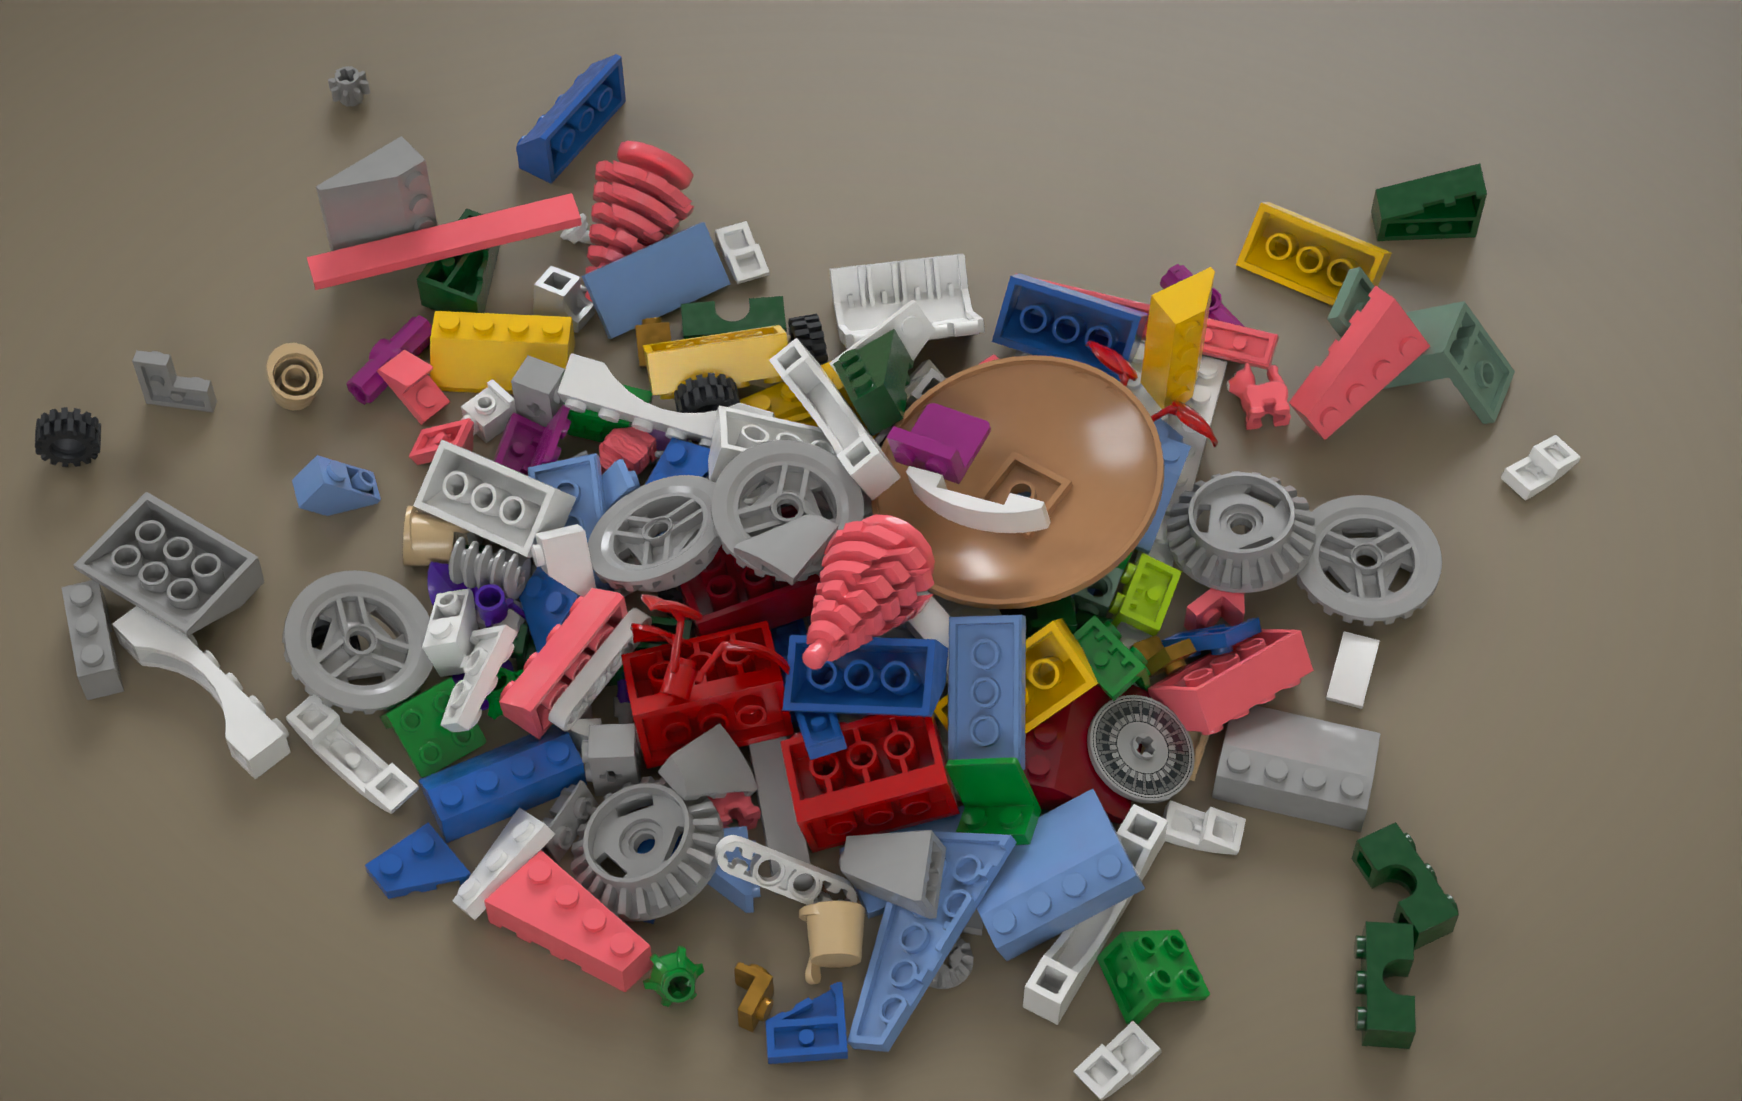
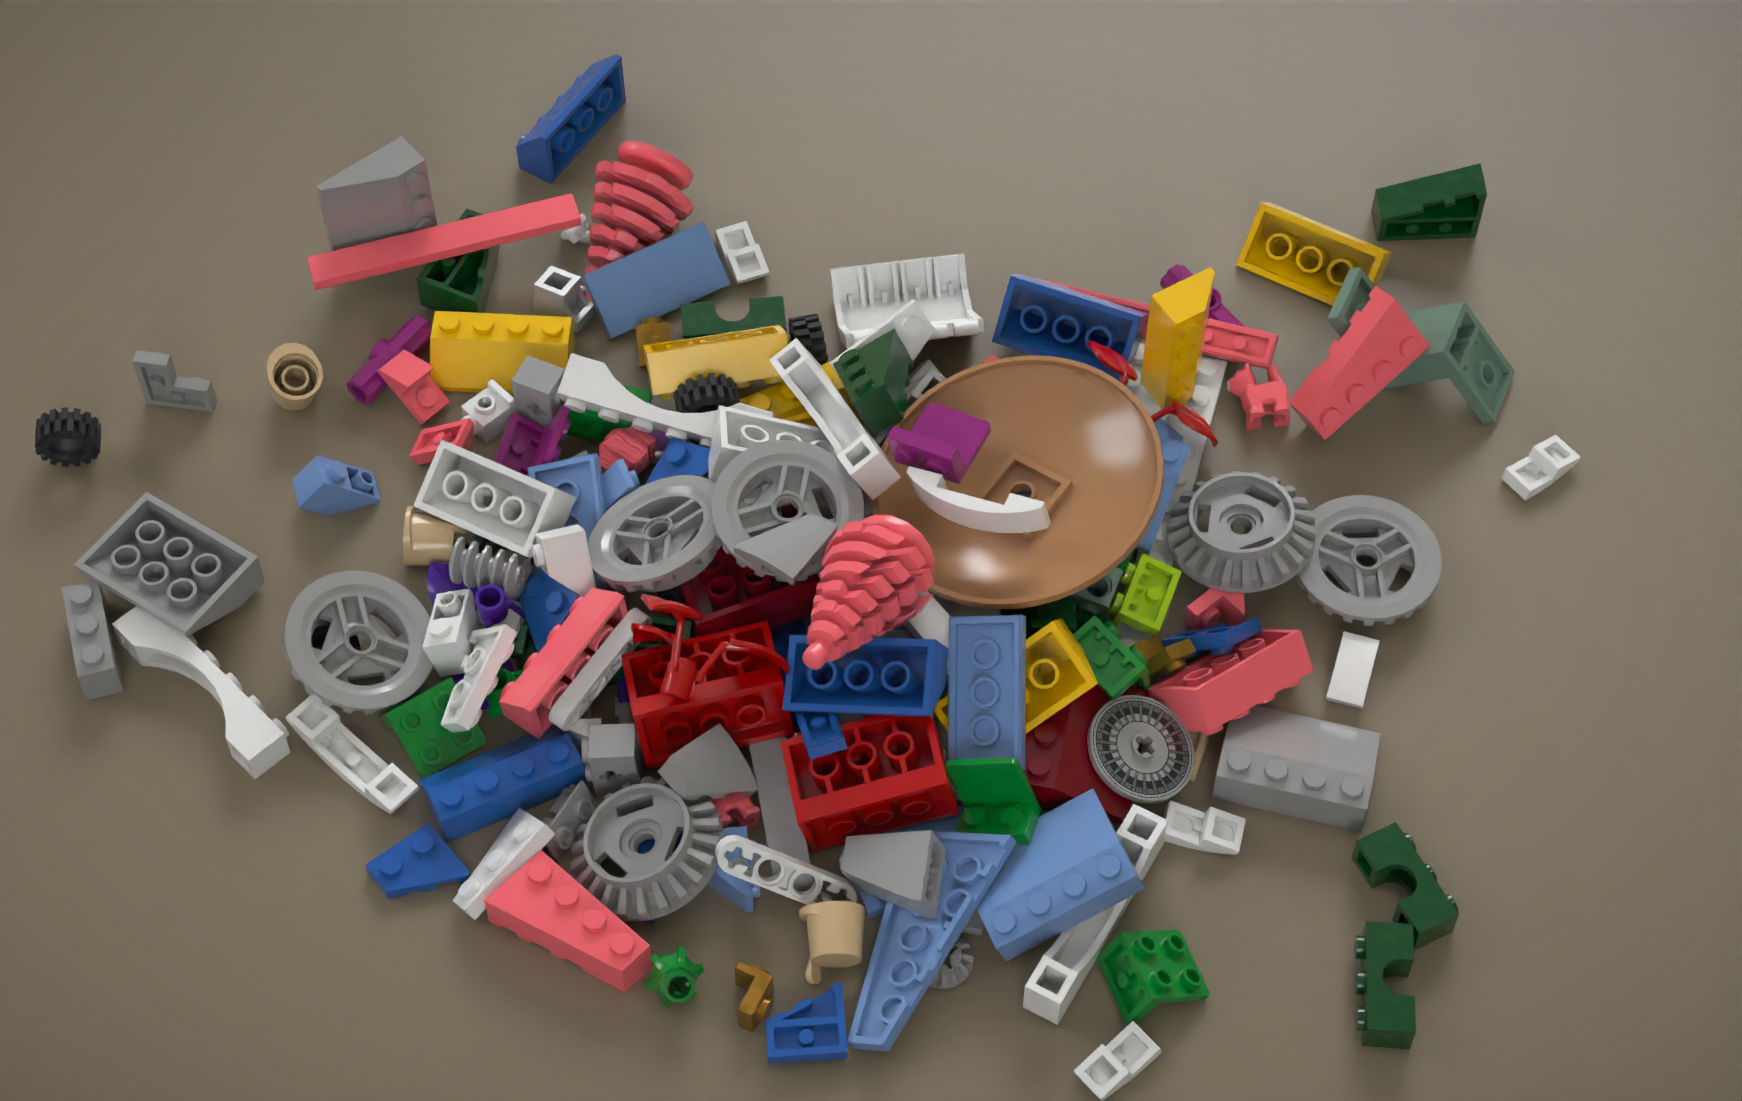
(349, 86): light grey gear -> none

